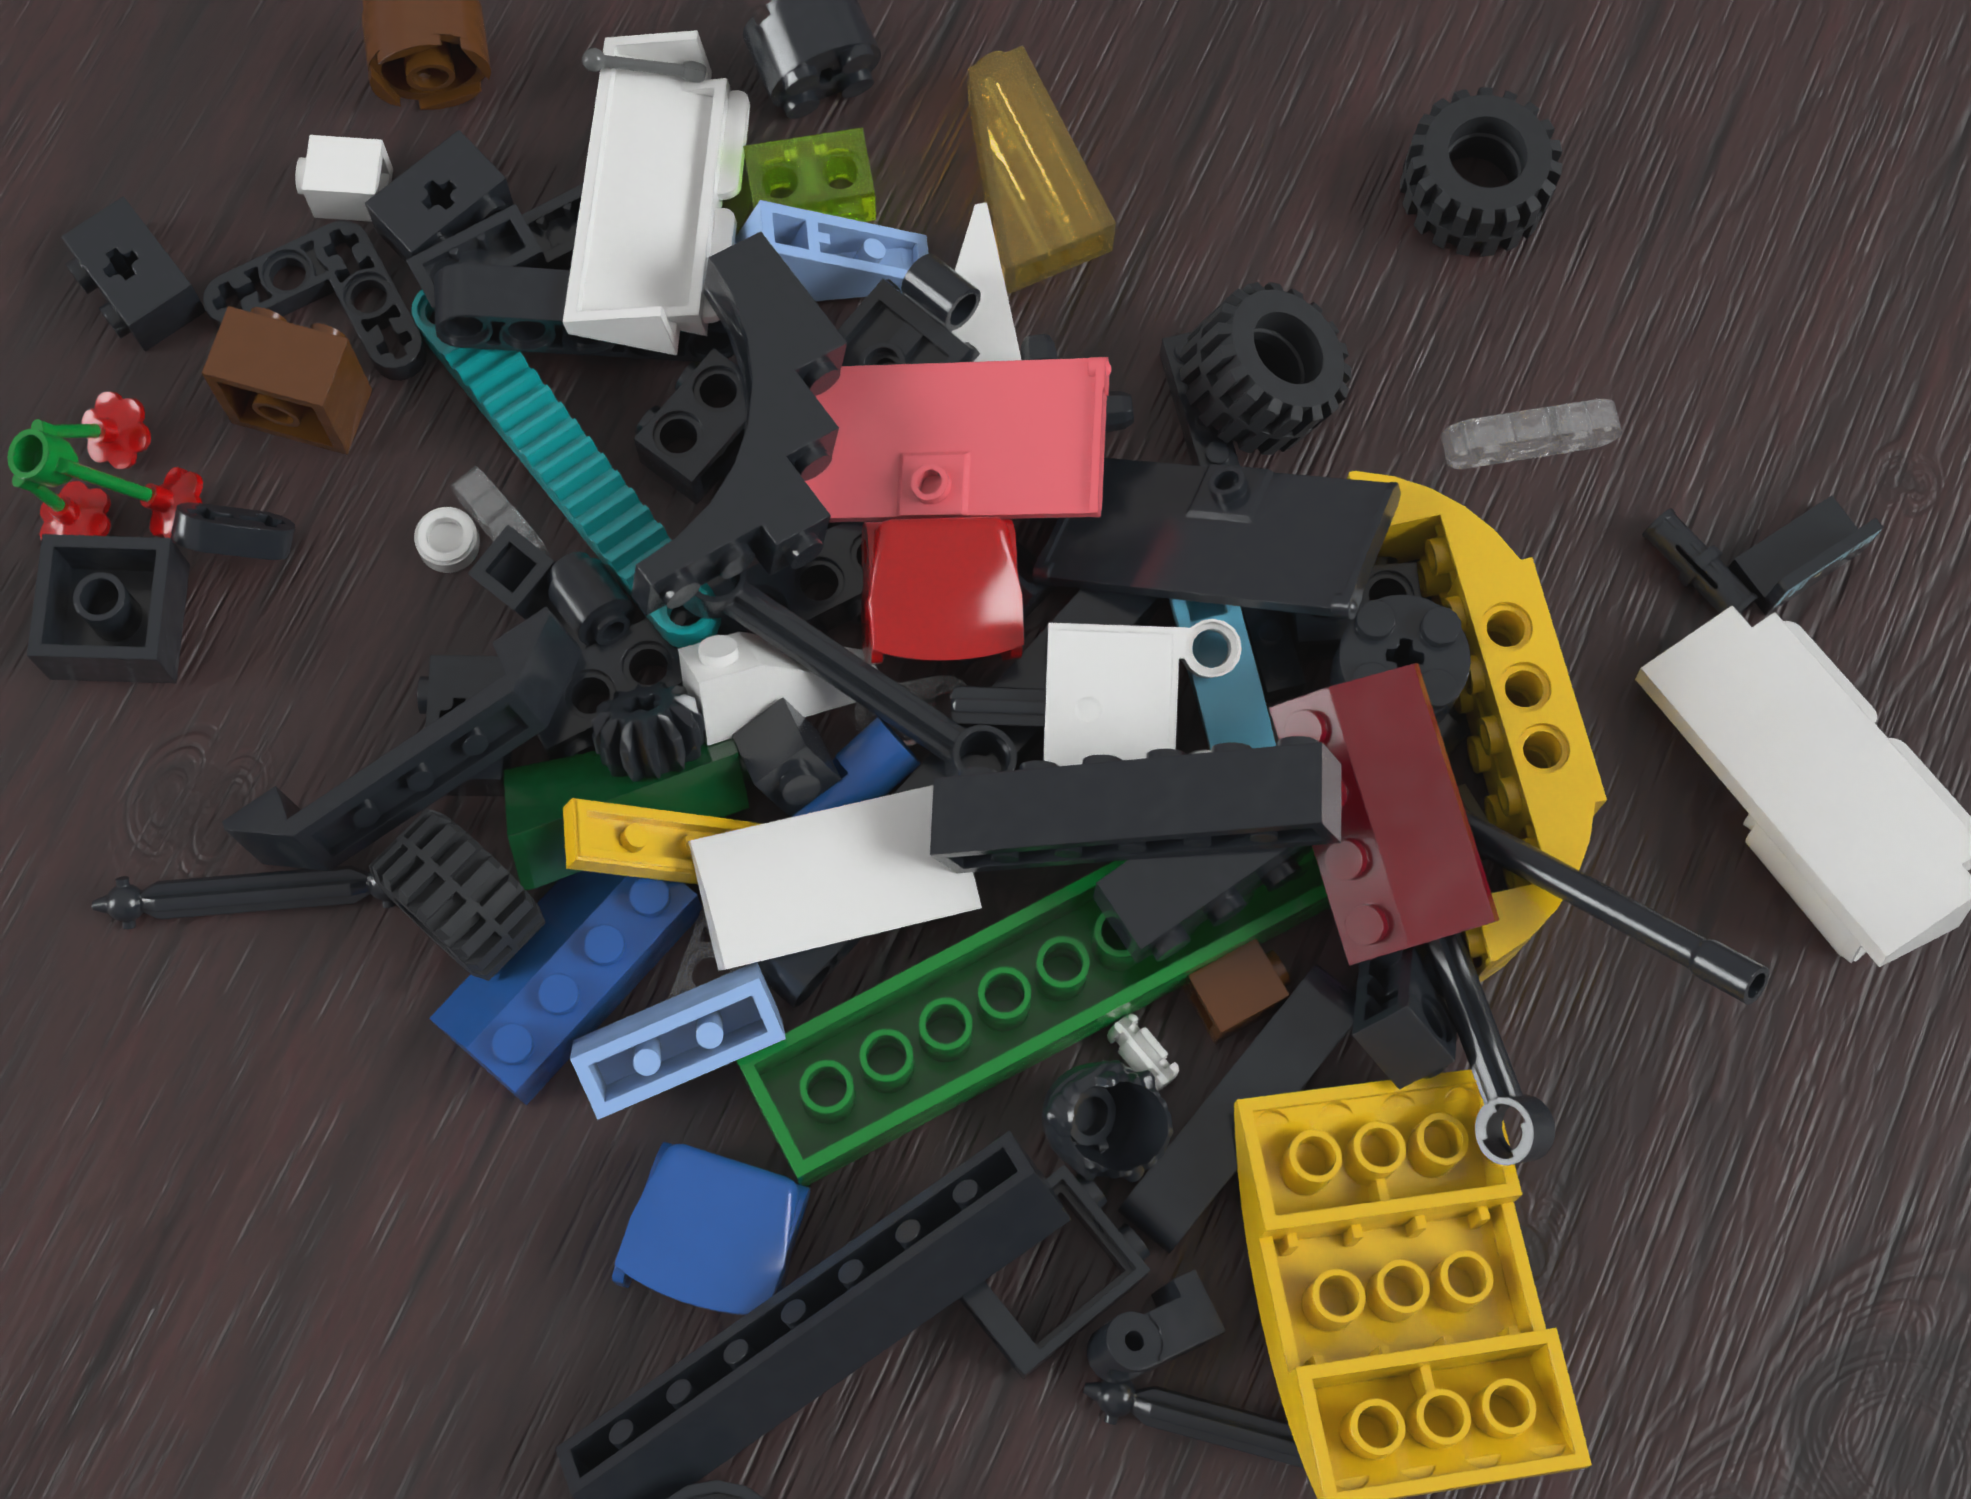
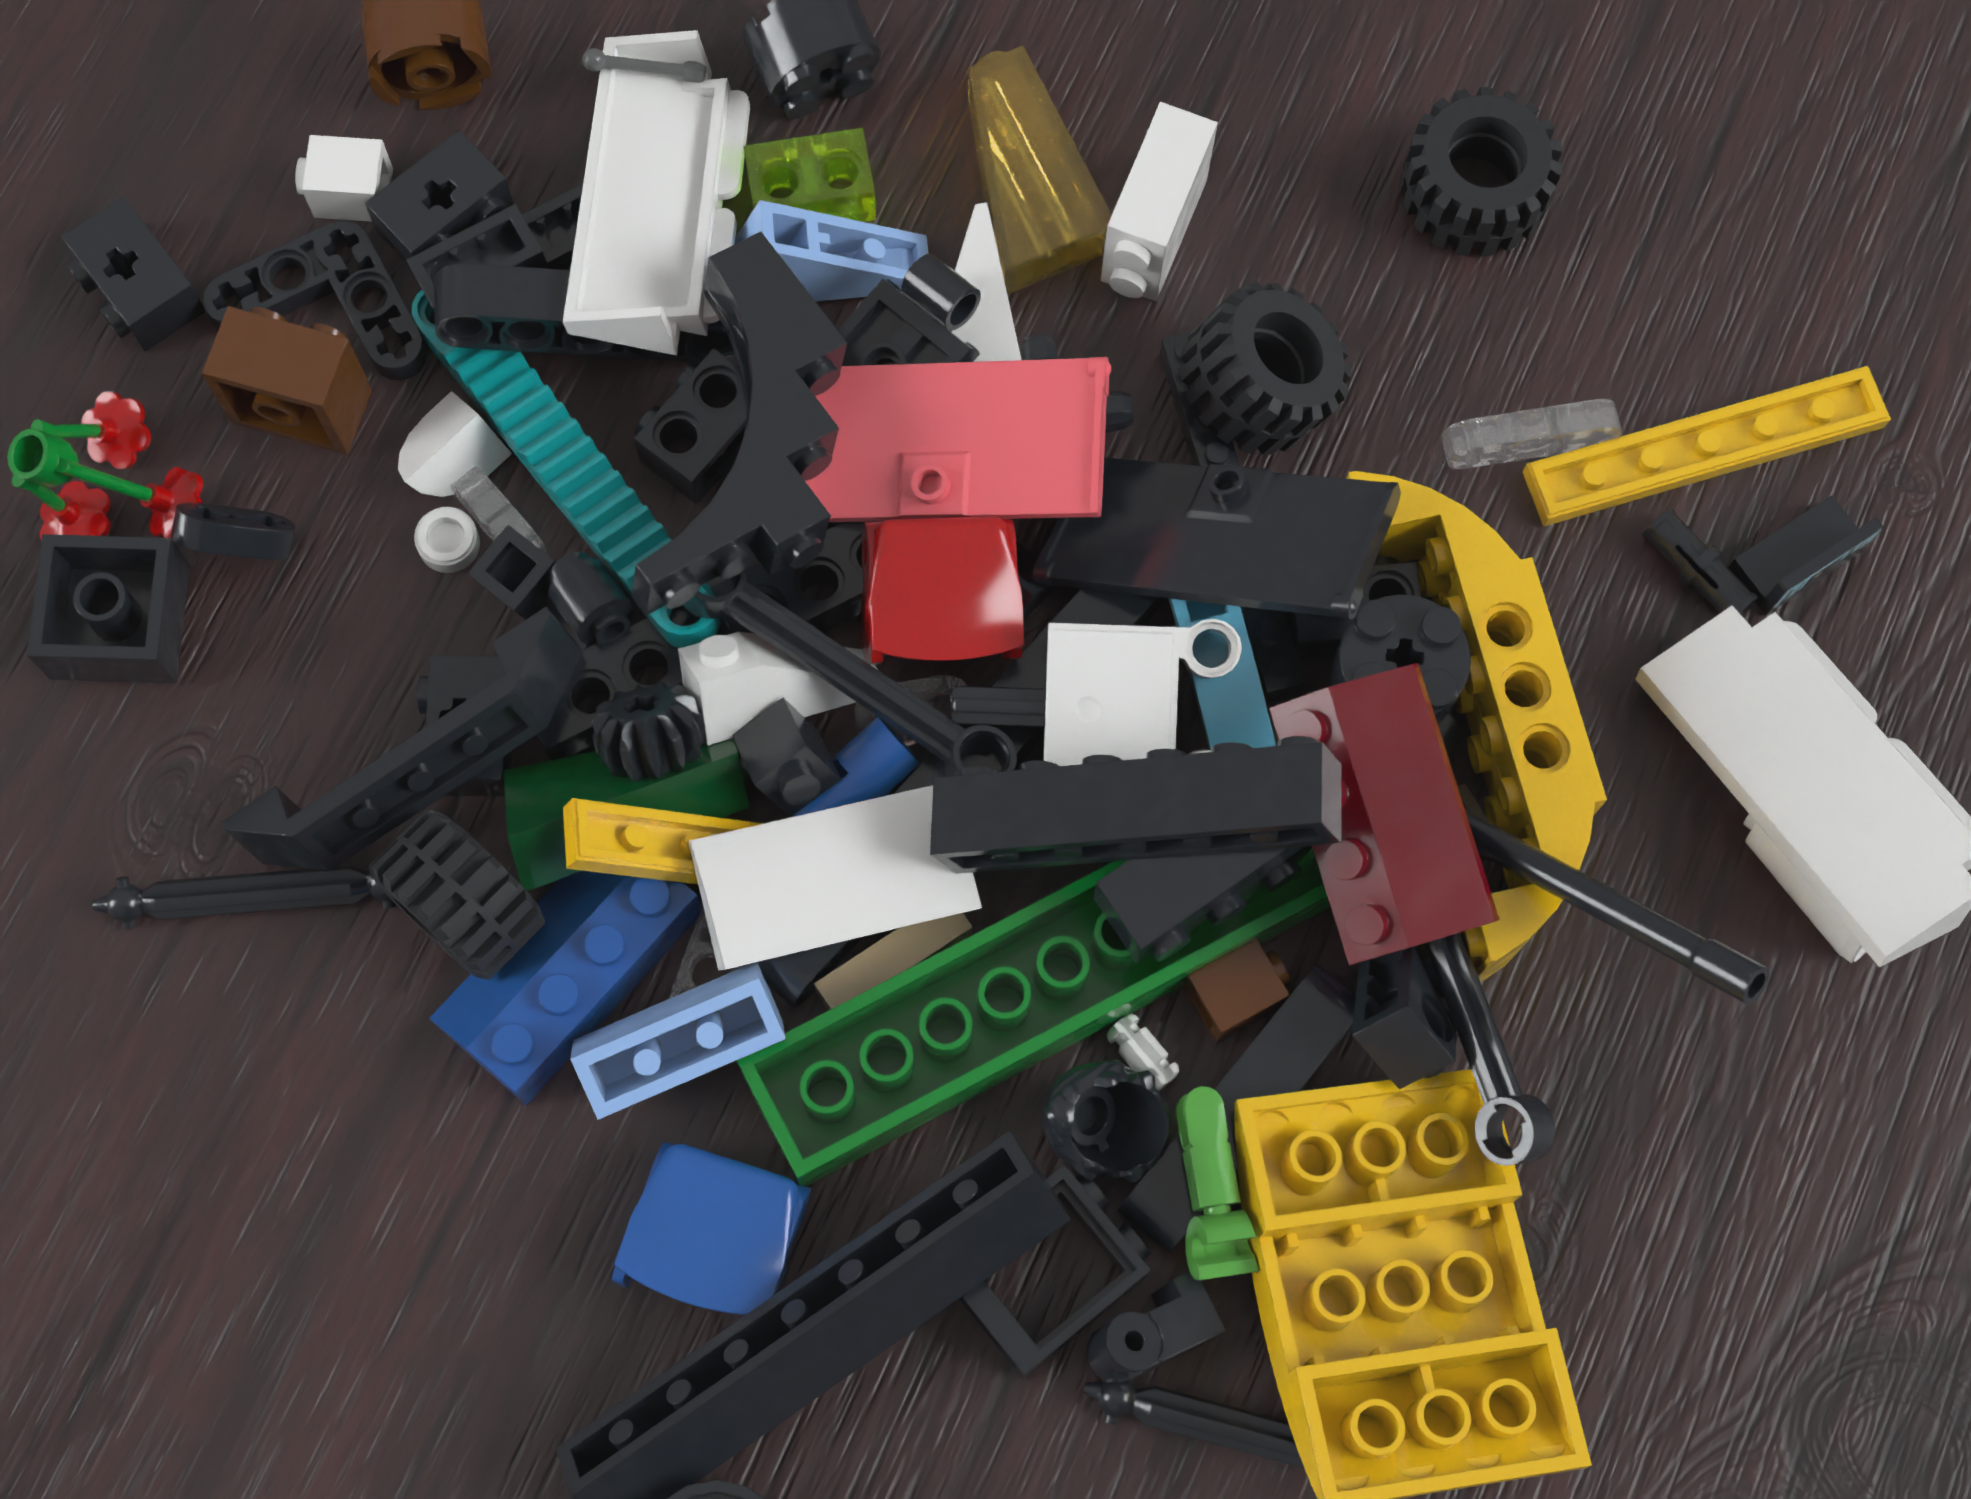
(447, 446): none -> white brick
(891, 956): none -> tan piece
(1157, 202): none -> white brick
(1217, 1239): none -> bright green piece
(1705, 445): none -> yellow tile

